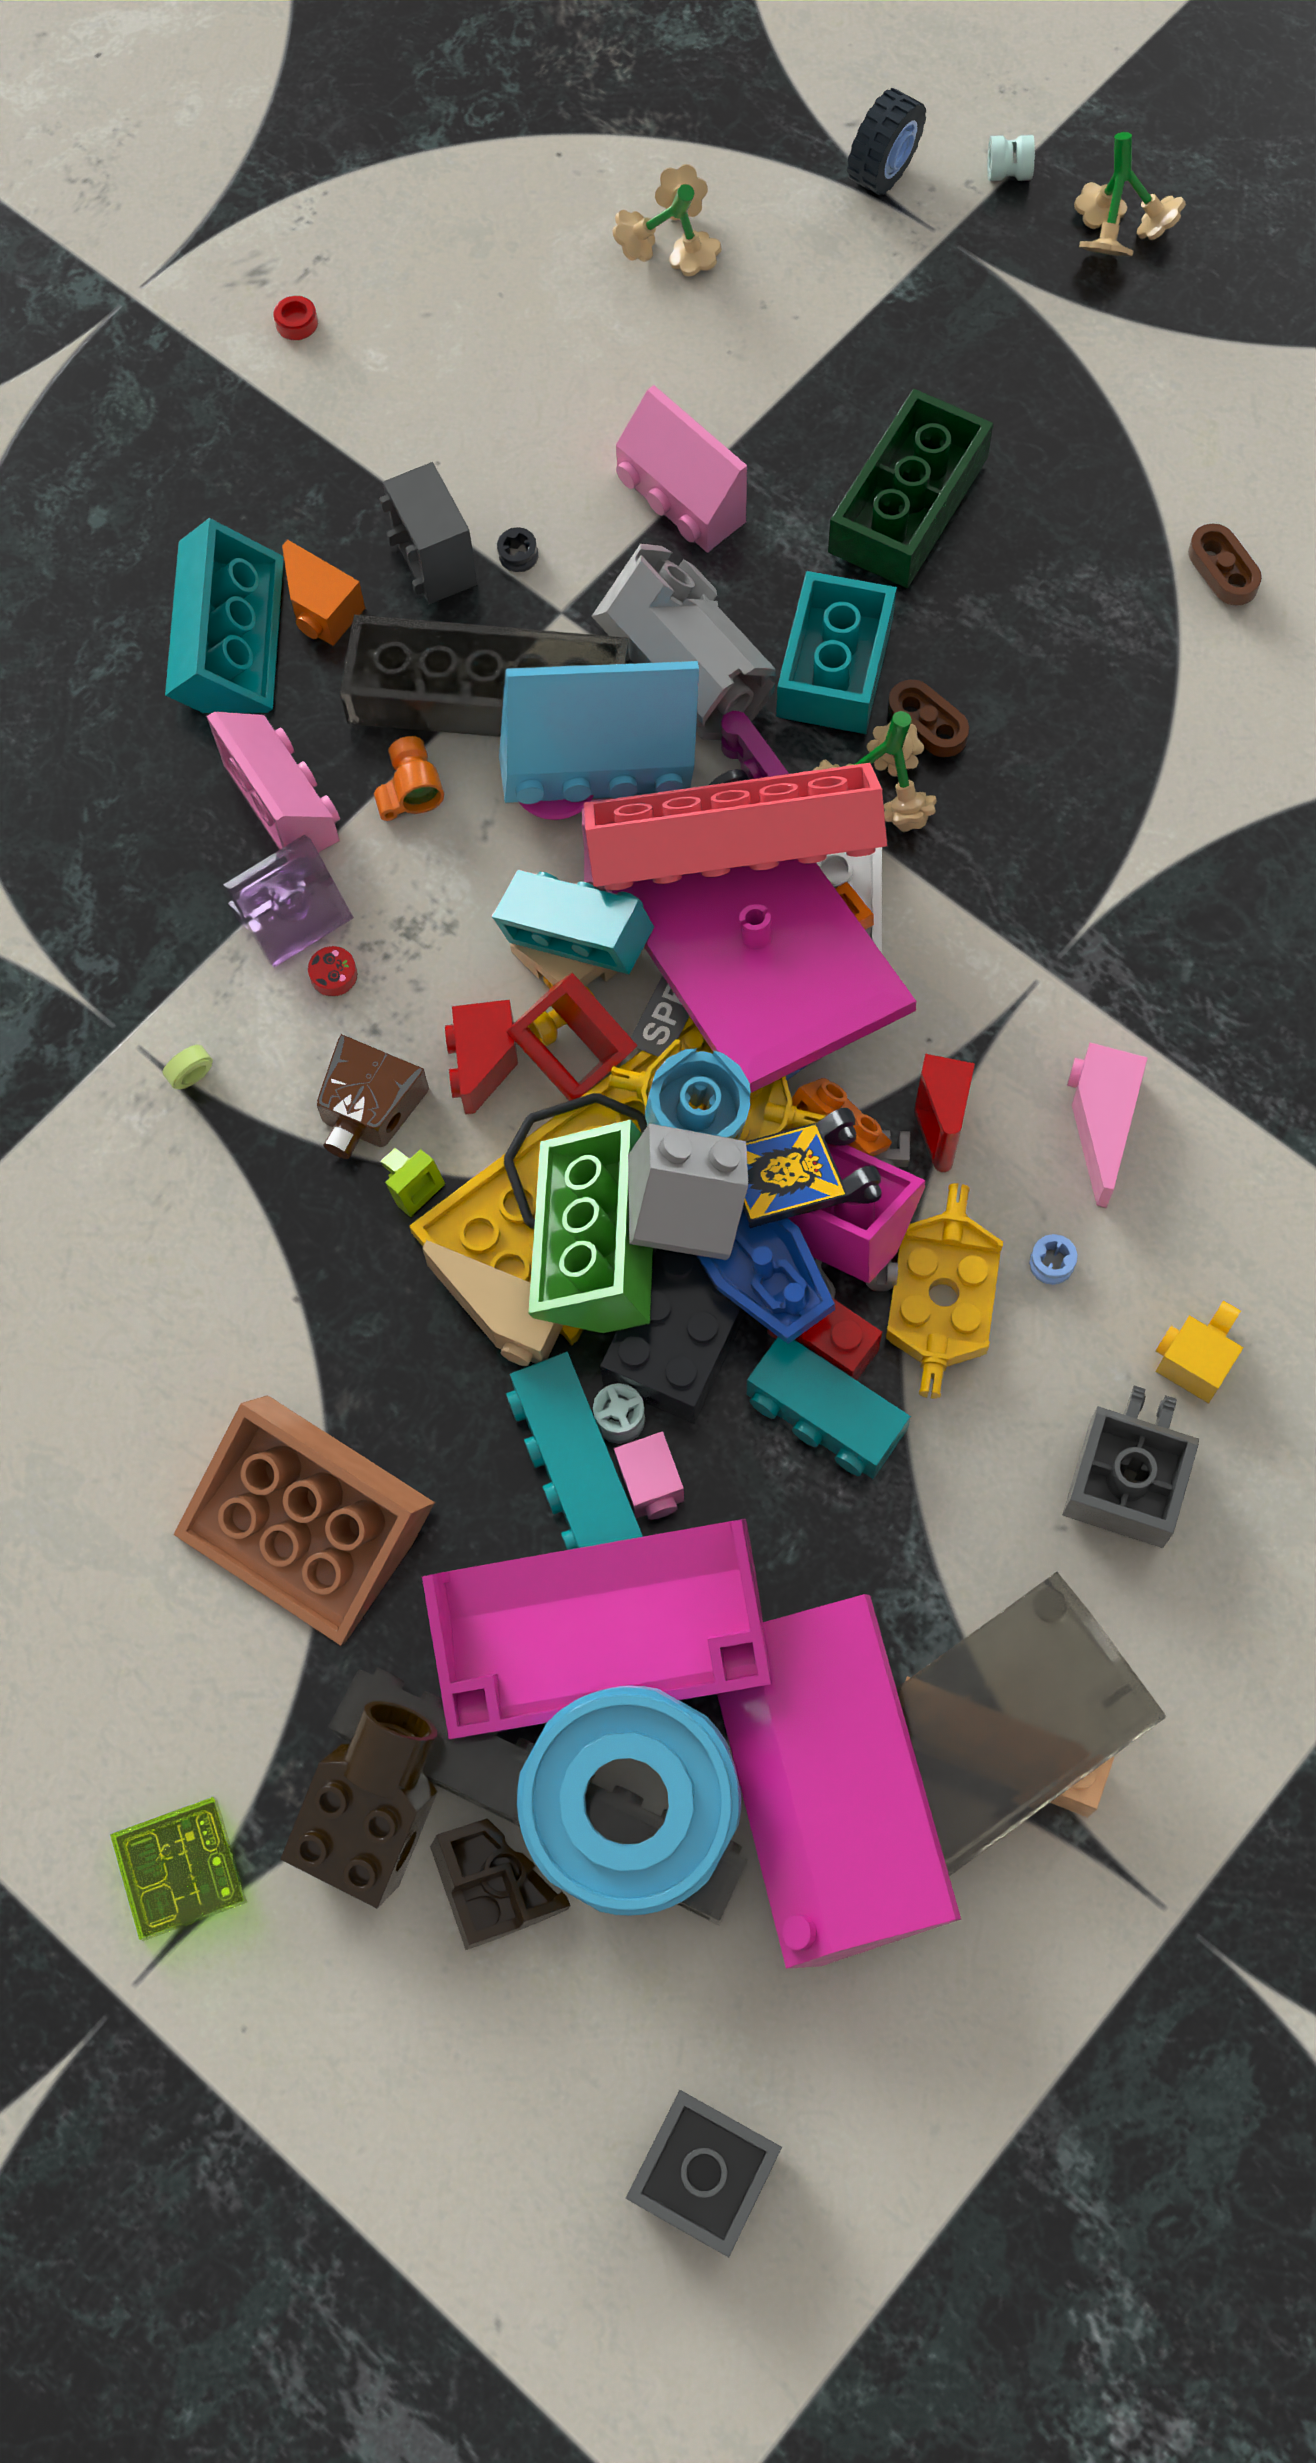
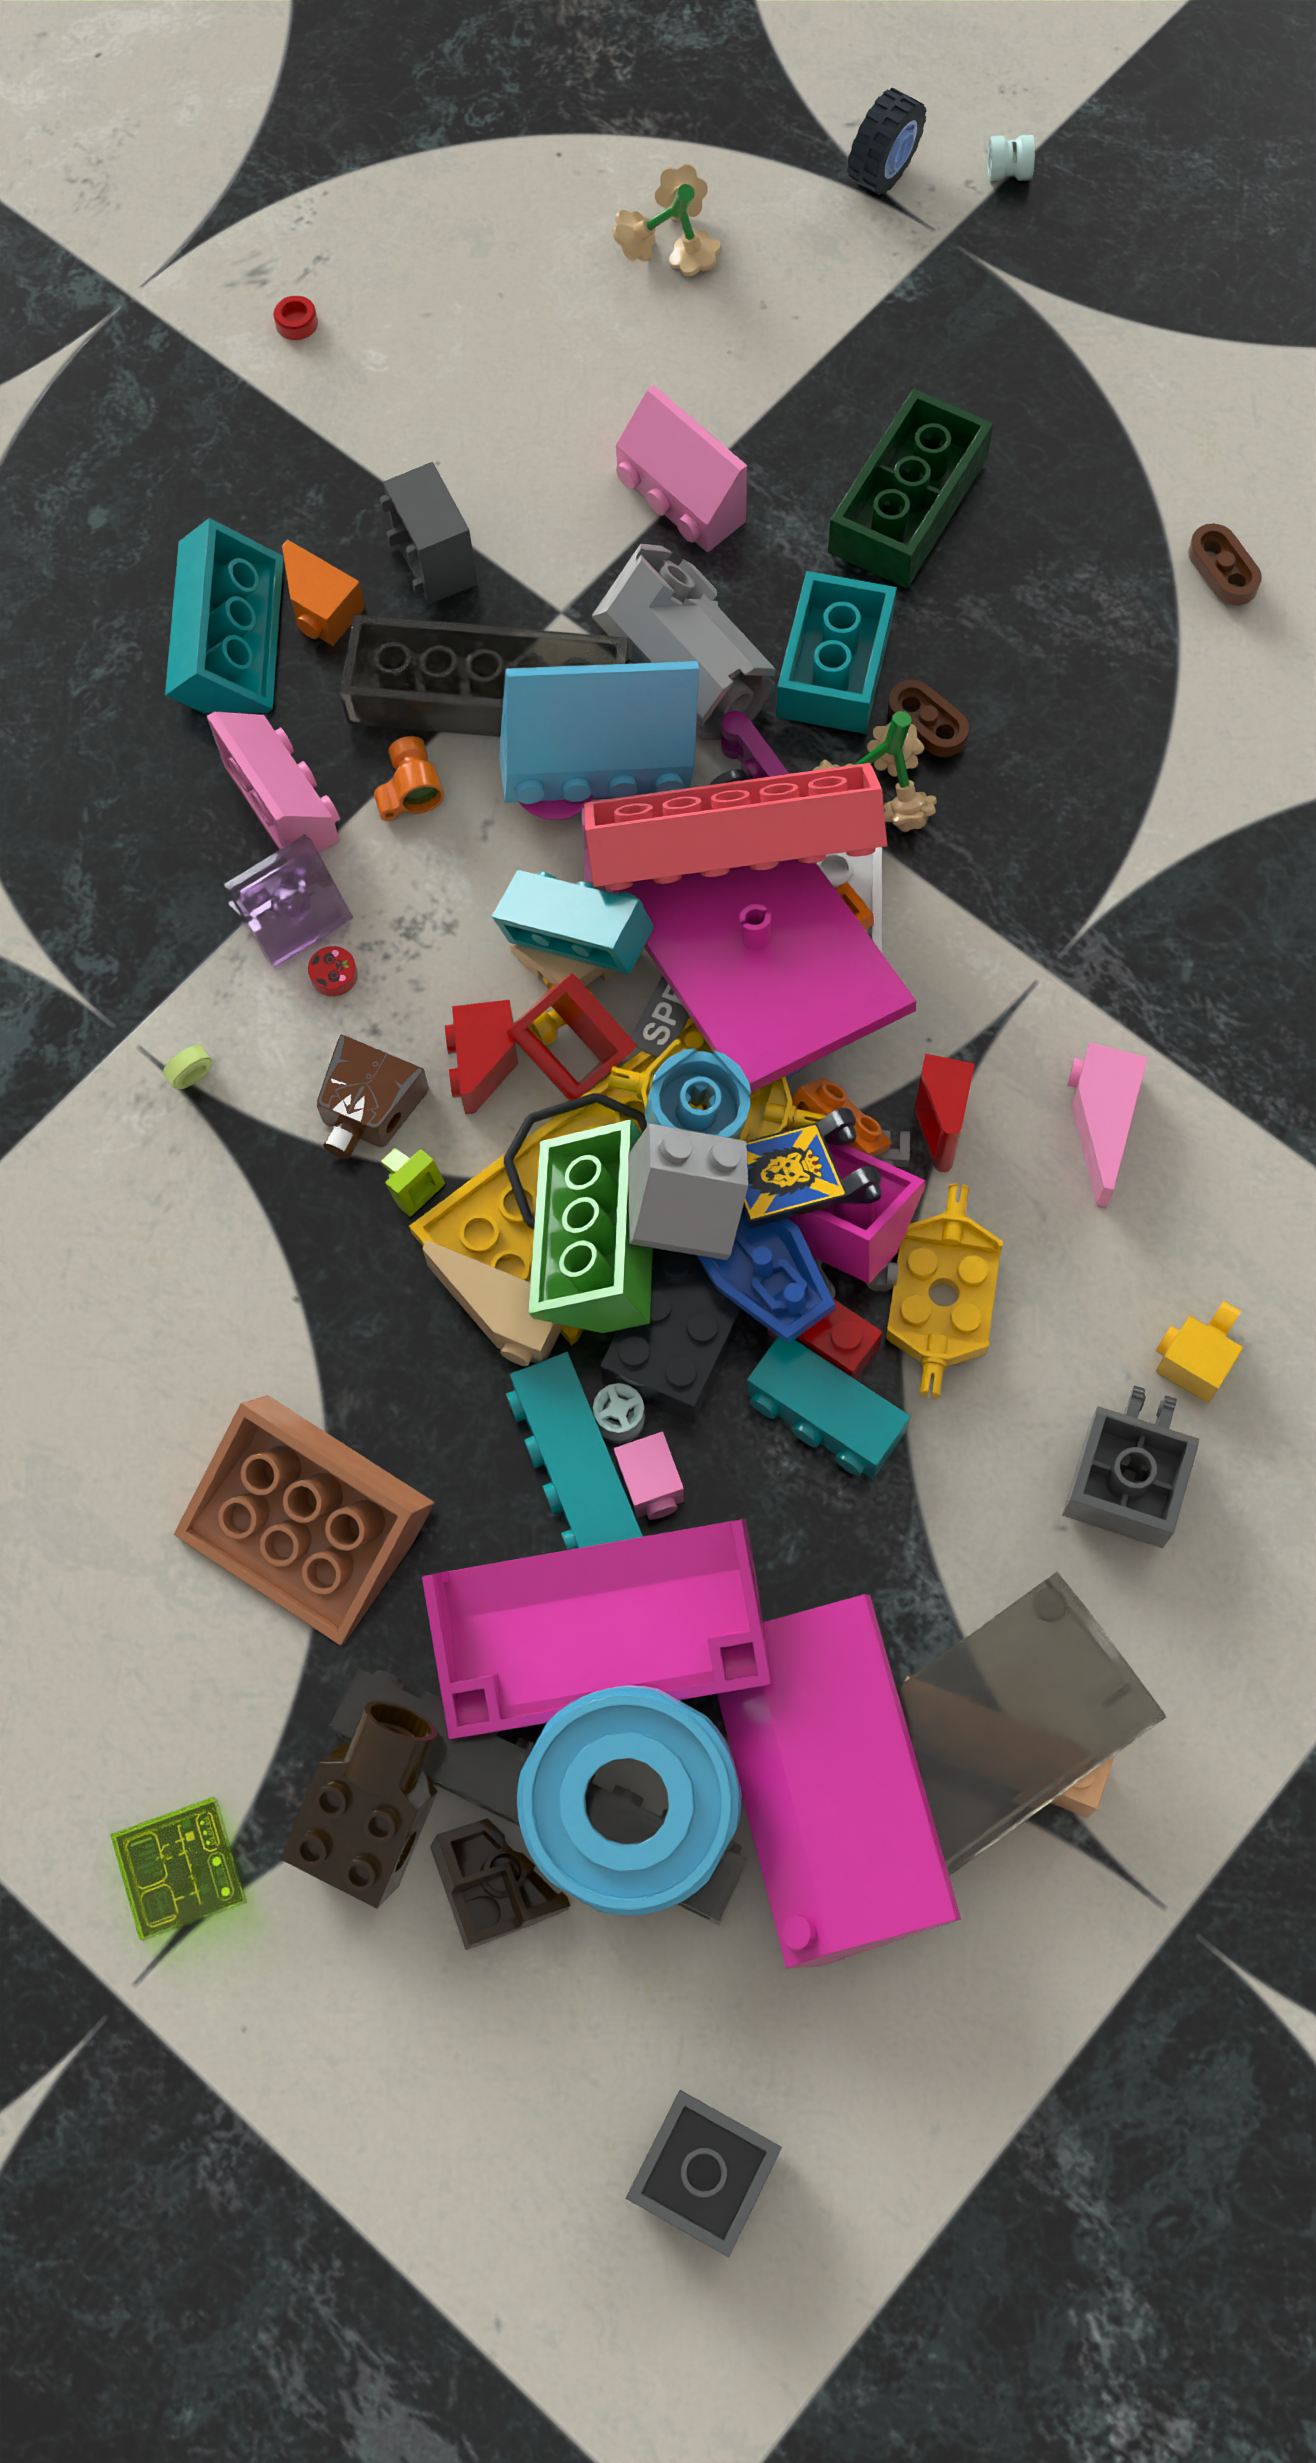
(513, 539): black bush -> none
(1059, 1244): light blue bush -> none
(1104, 207): tan plant -> none

